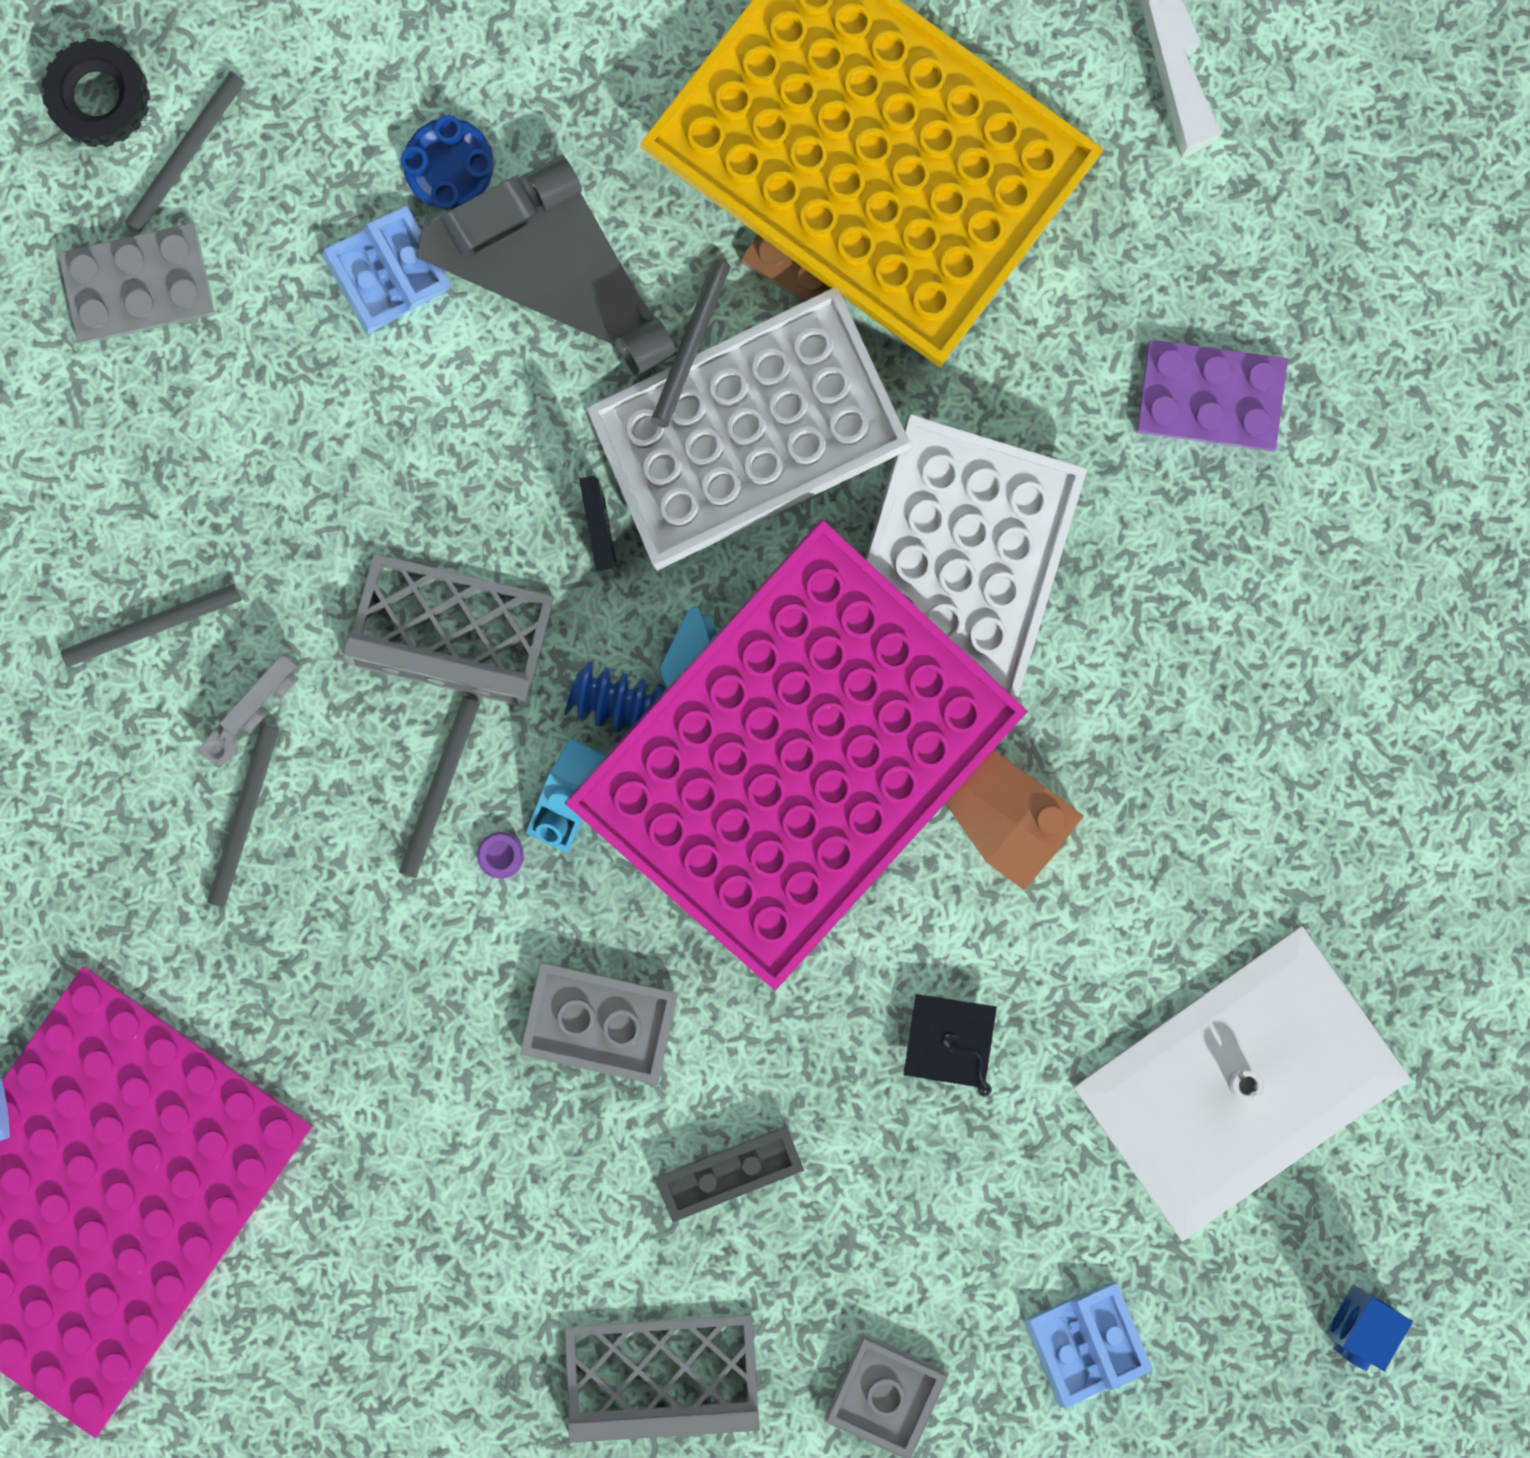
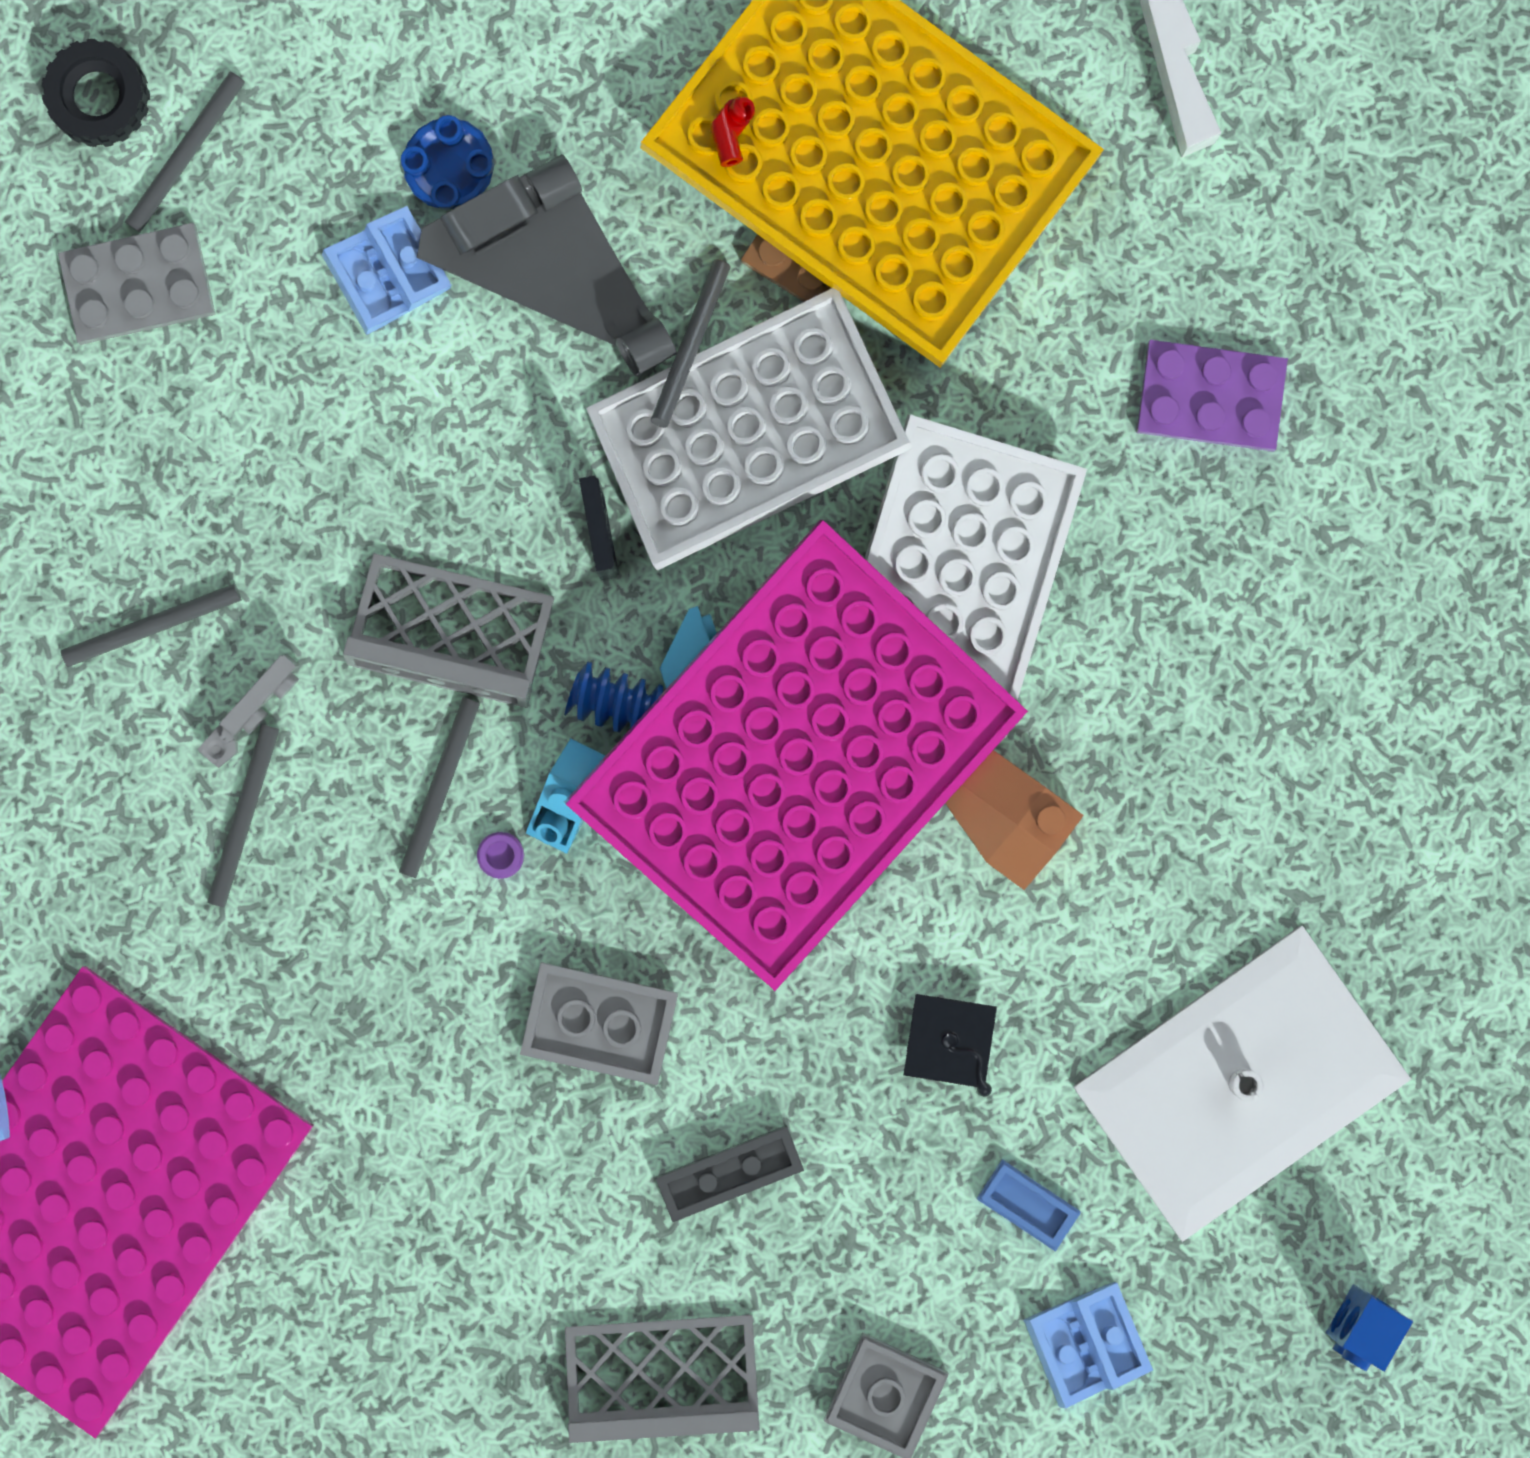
(728, 126): none -> red arm
(1028, 1205): none -> medium blue tile

